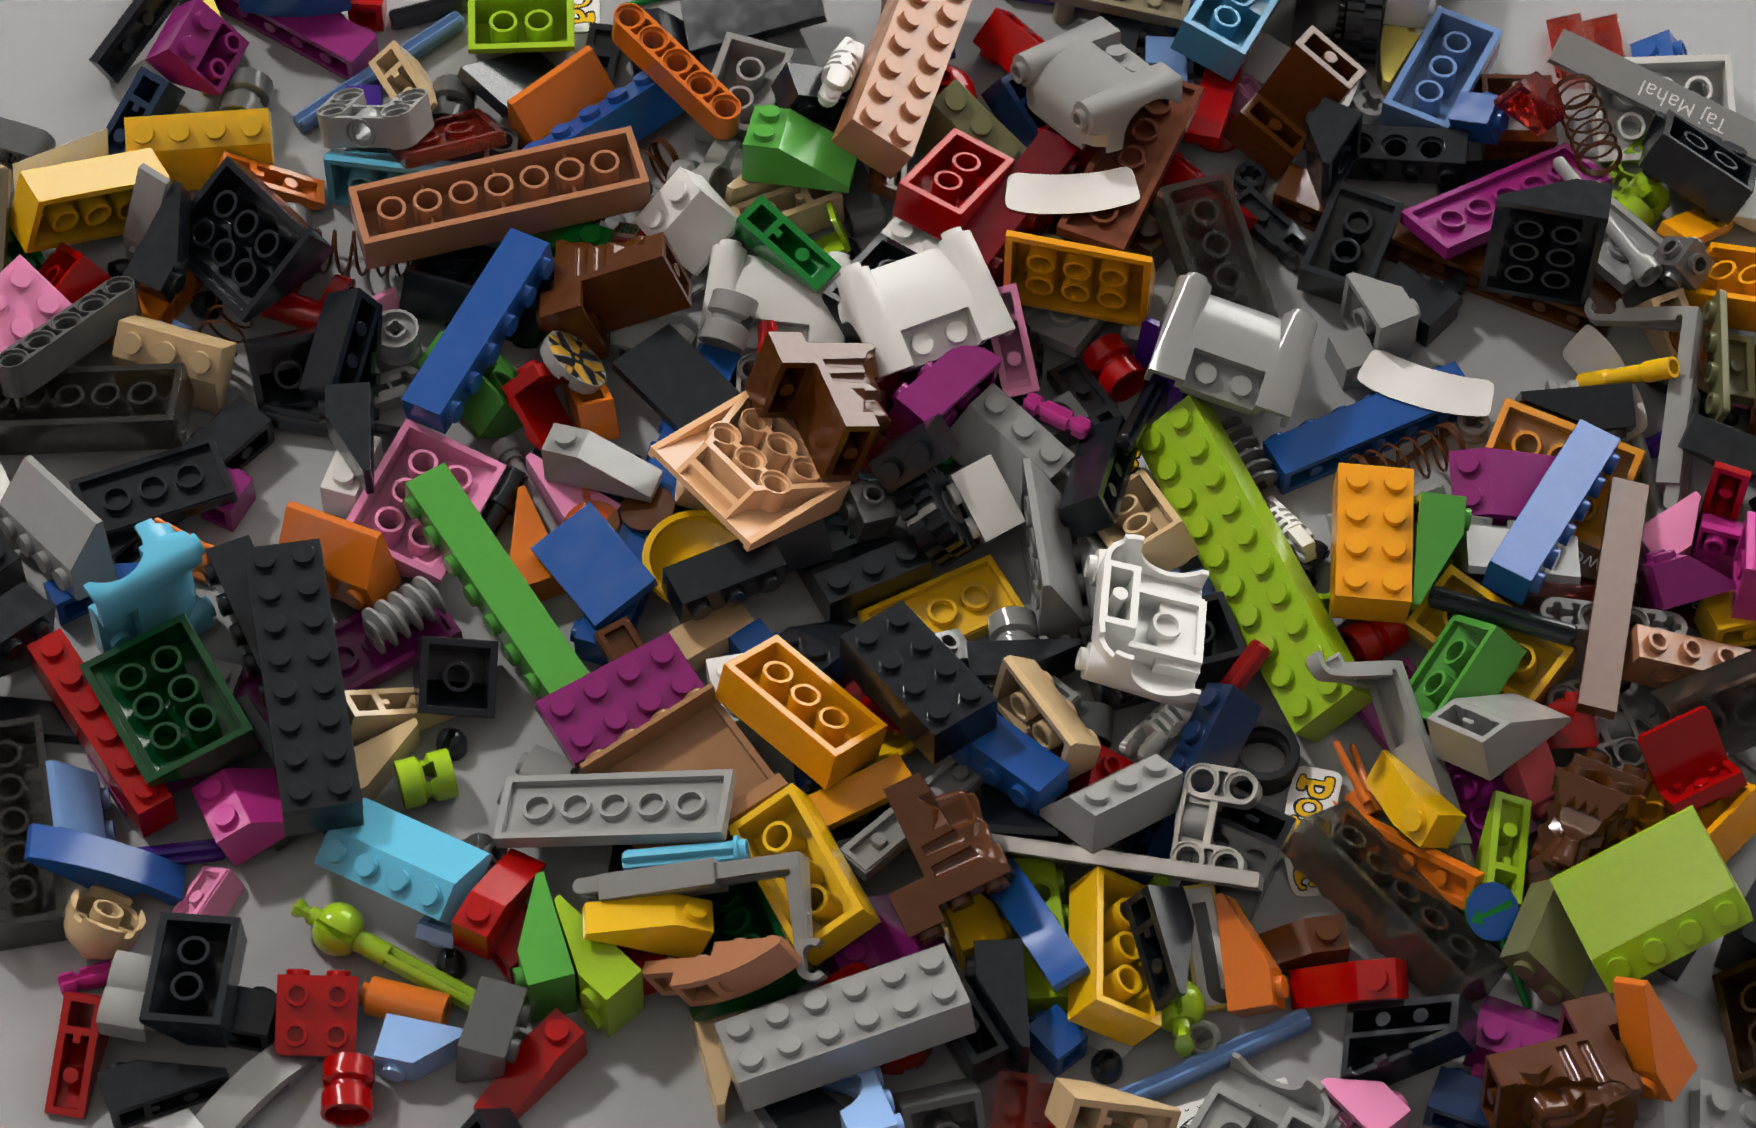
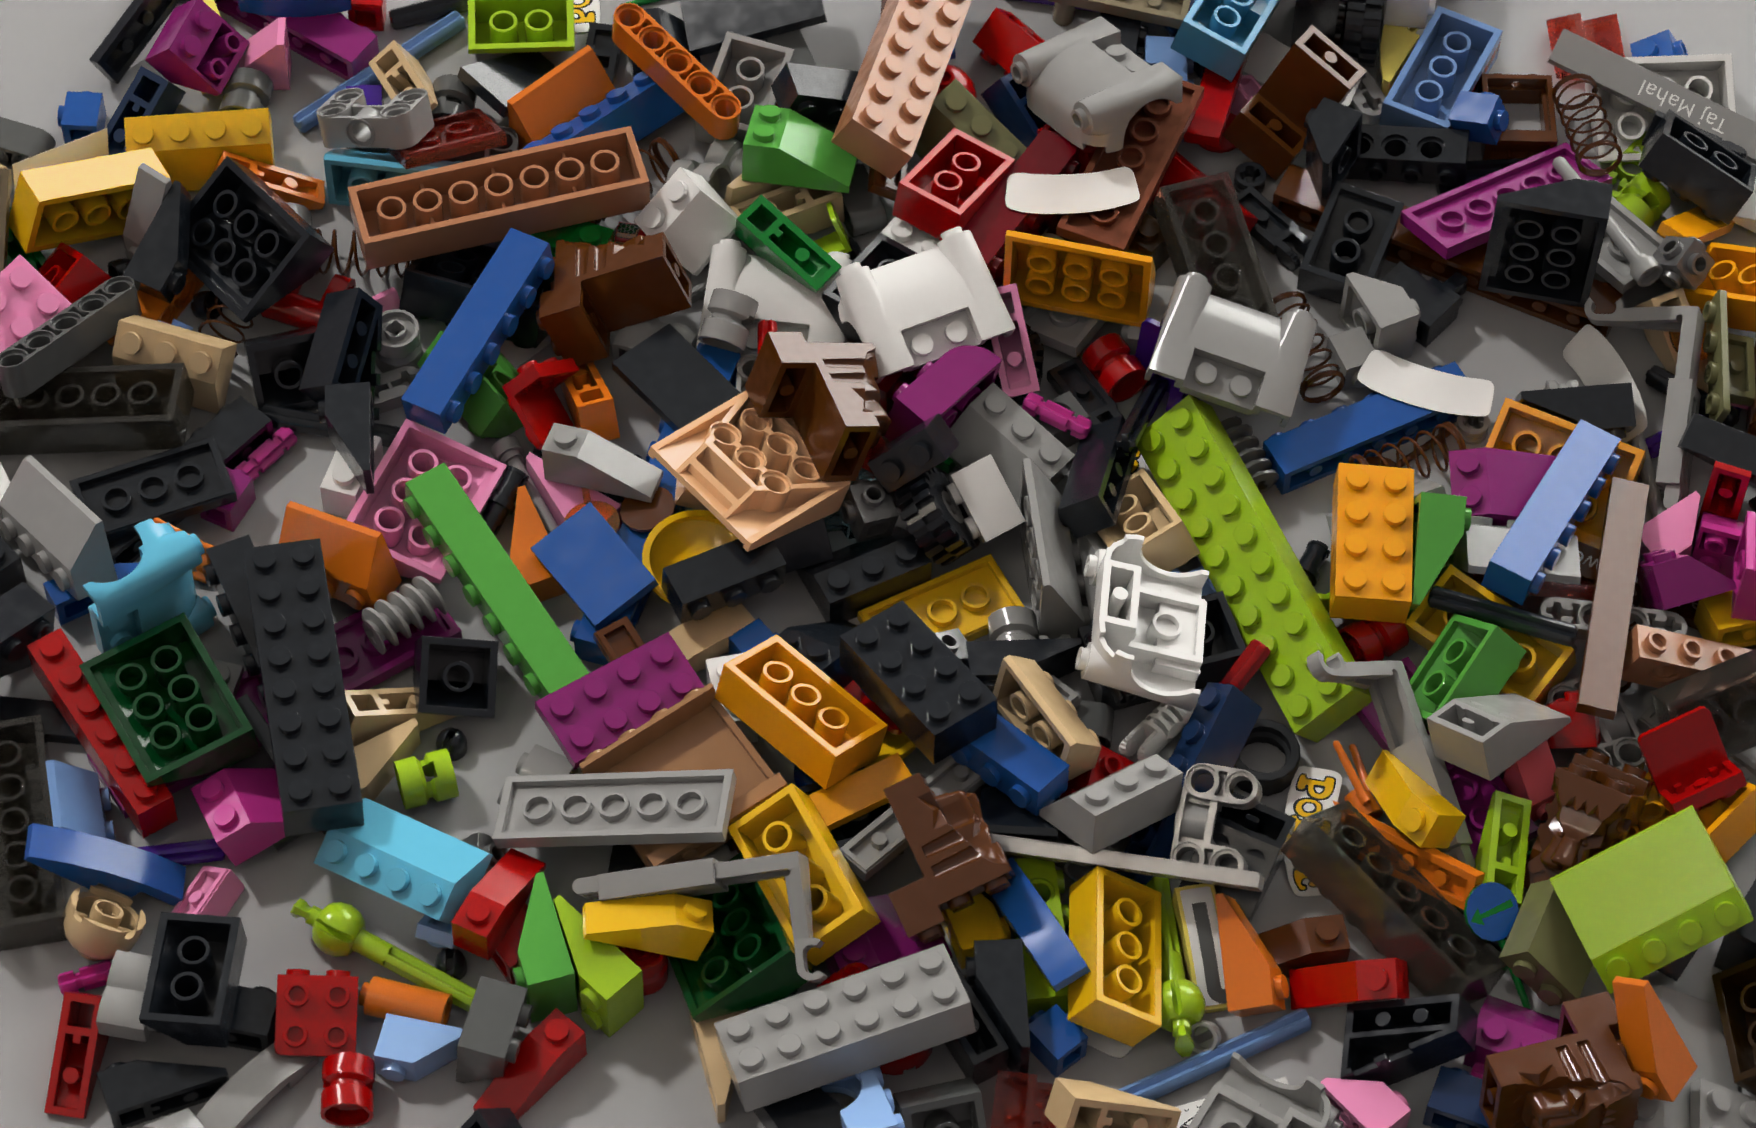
(81, 115): none -> blue brick
(268, 452): none -> dark pink axle
(271, 54): none -> bright pink slope
(574, 361): tile -> none
(721, 851): medium azure axle -> none
(729, 972): nougat slope -> none
(840, 71): white hinge -> none
(1112, 1070): black hinge -> none
(1163, 939): black slope -> none
(1294, 530): white hinge -> none
(1310, 382): none -> reddish brown piece
(1533, 103): clear red slope -> none
(1647, 372): yellow piece -> none

